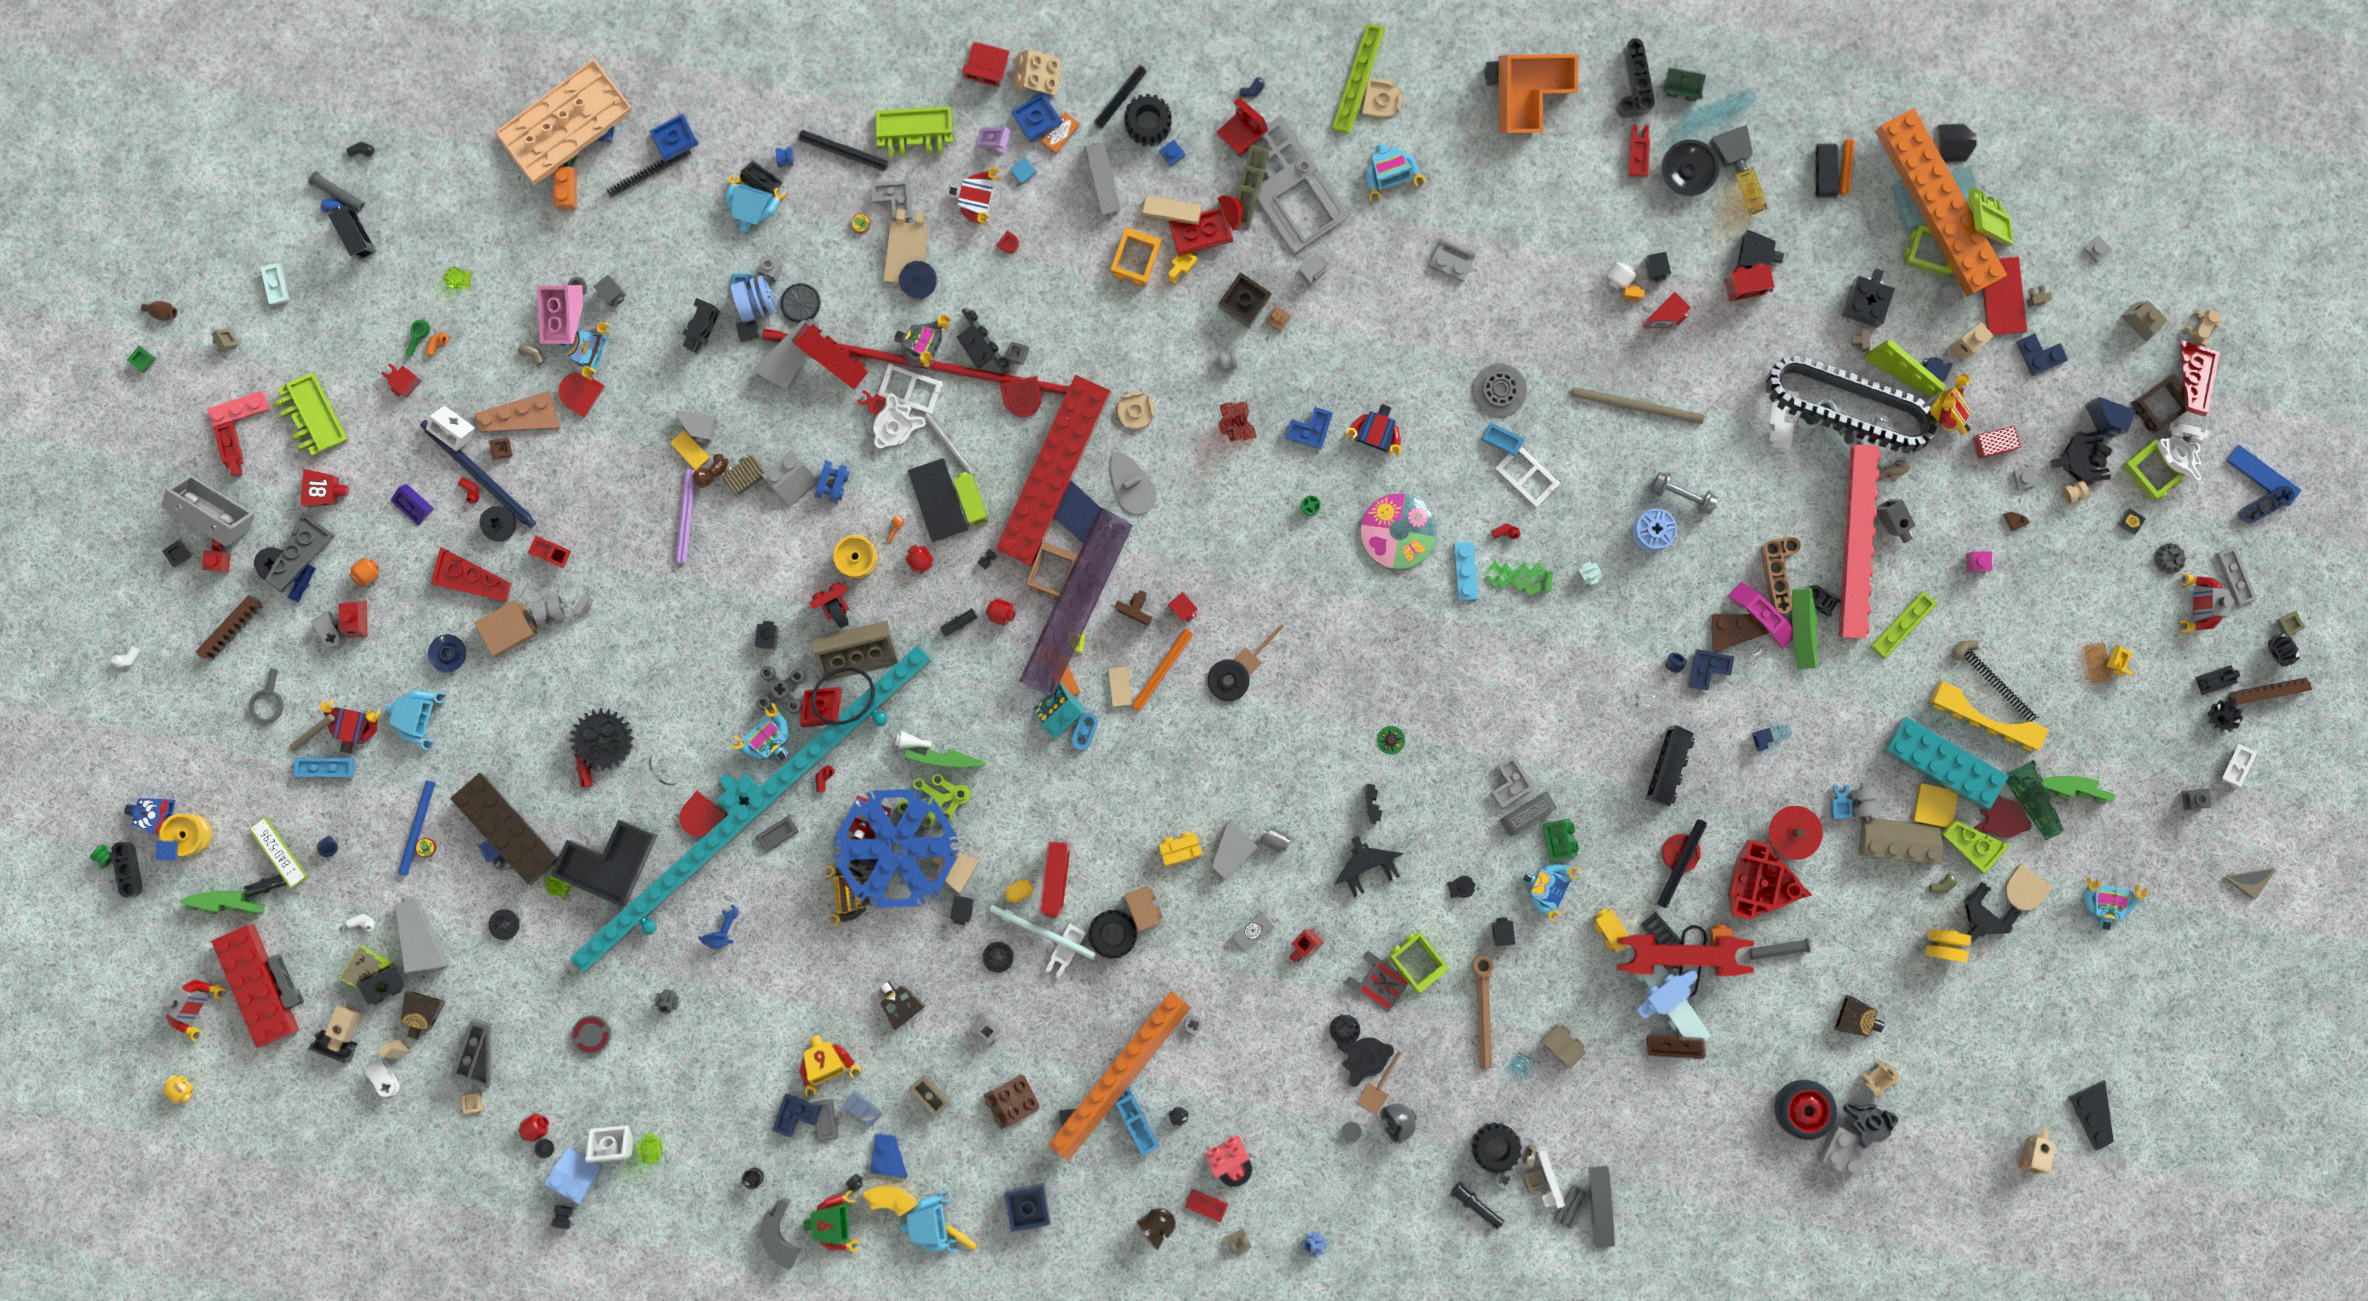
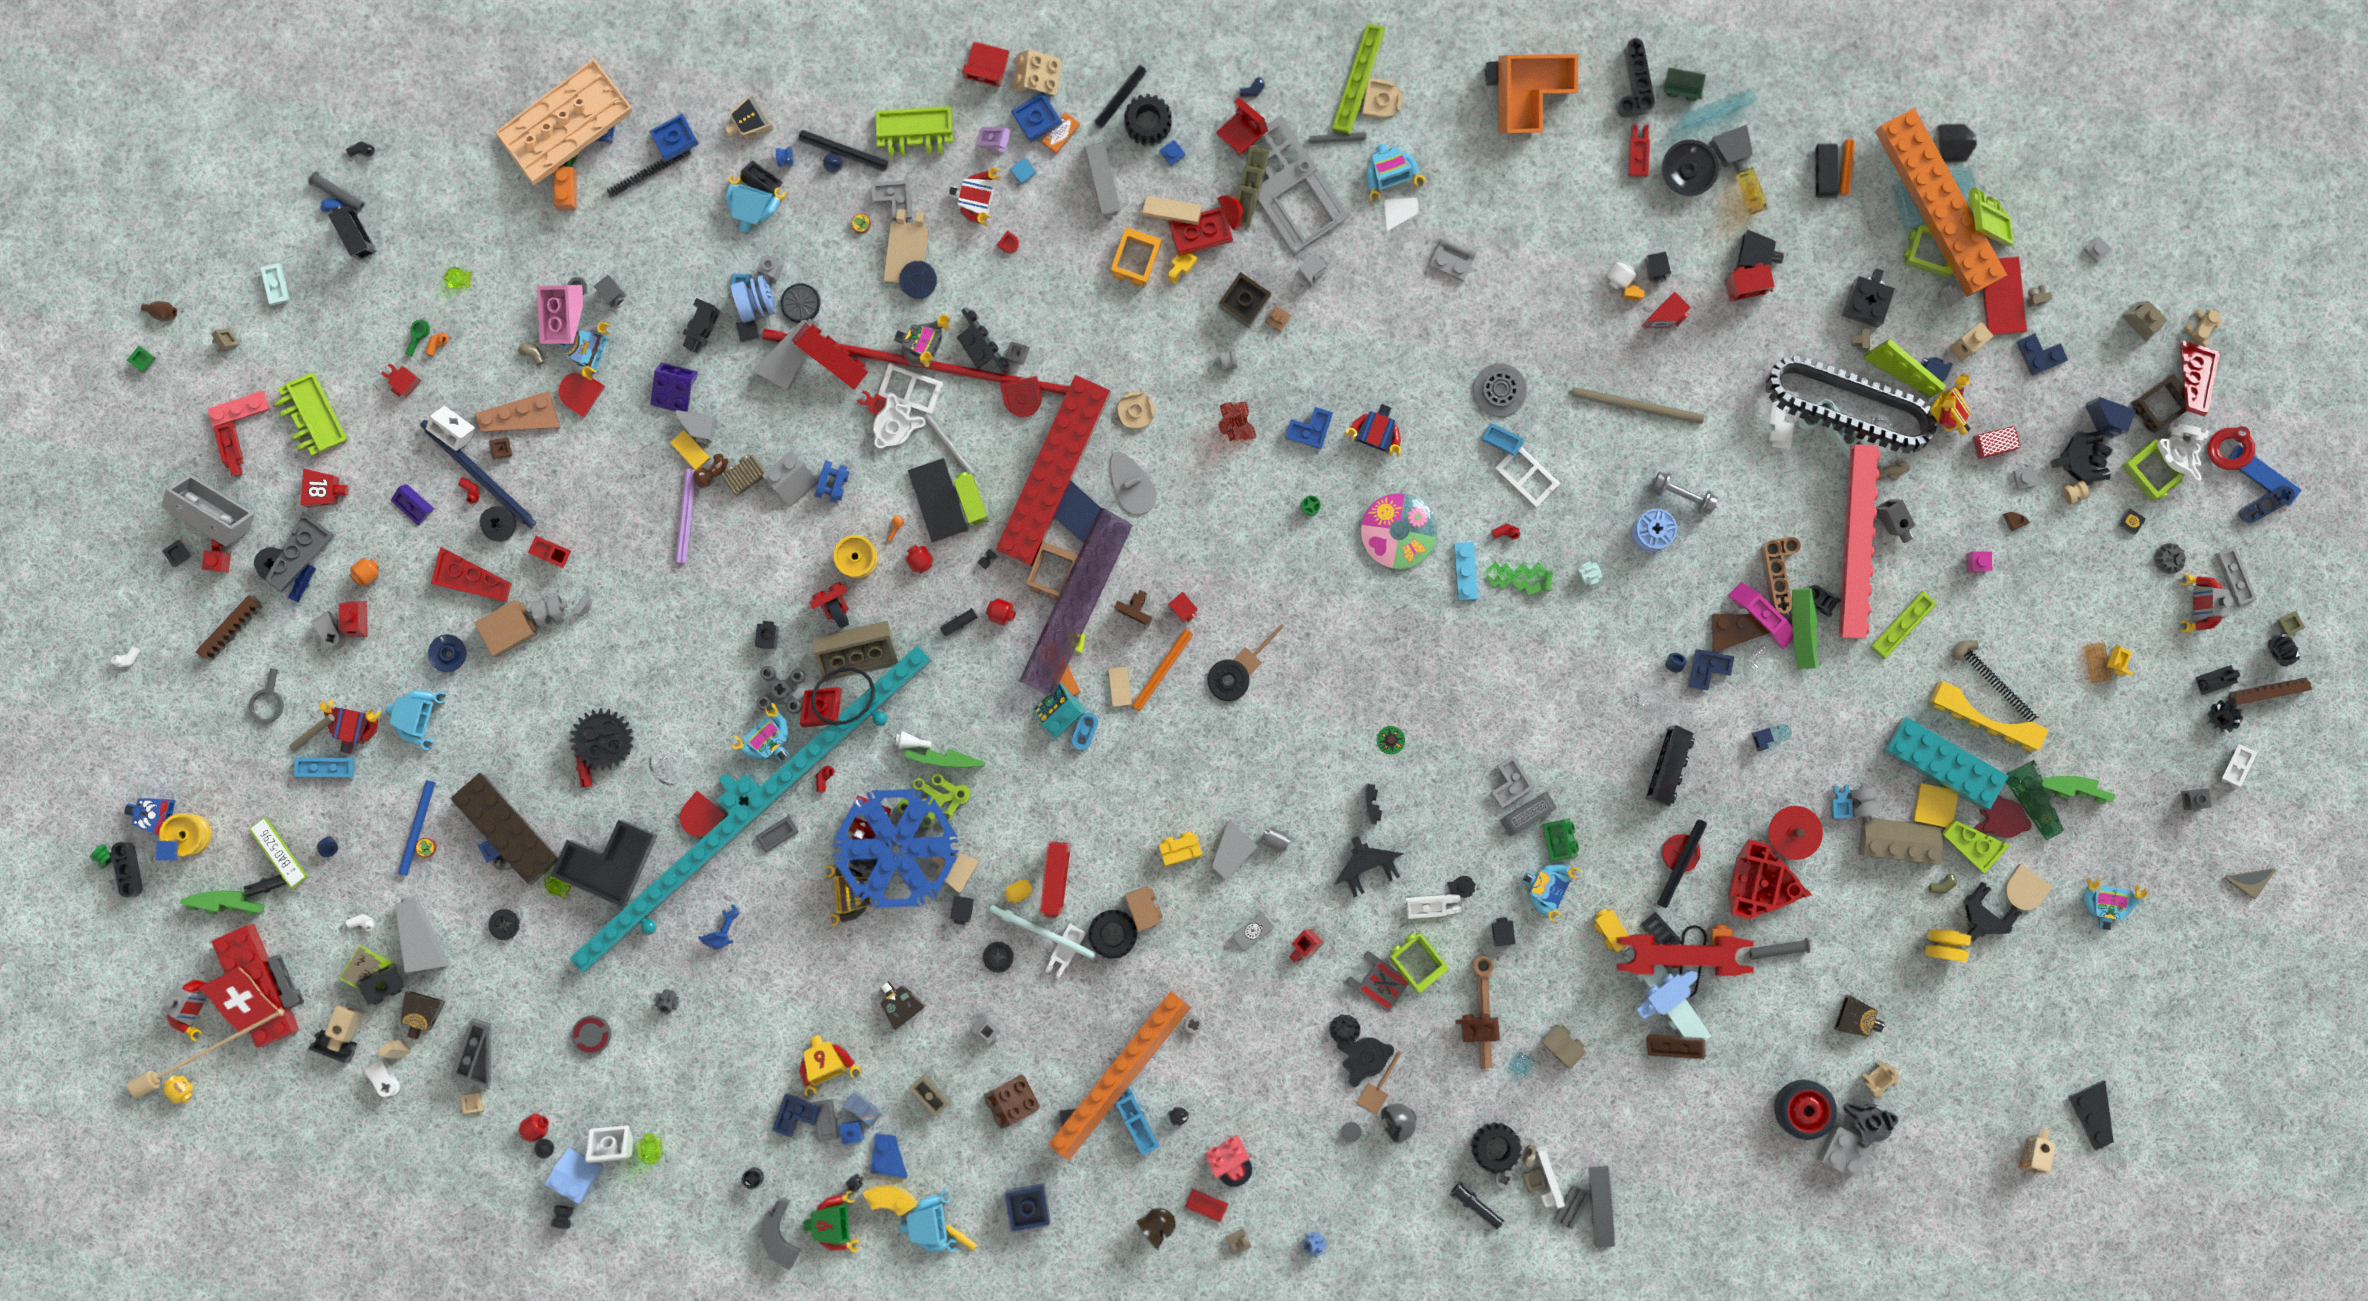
(238, 1002): none -> flag
(672, 387): none -> dark purple bracket
(748, 119): none -> torso
(832, 163): none -> dark blue tile
(851, 1132): none -> blue brick
(1337, 137): none -> dark grey bar
(1400, 210): none -> white sticker
(1432, 906): none -> white hinge
(1479, 1029): none -> copper bracket
(2231, 433): none -> red piece

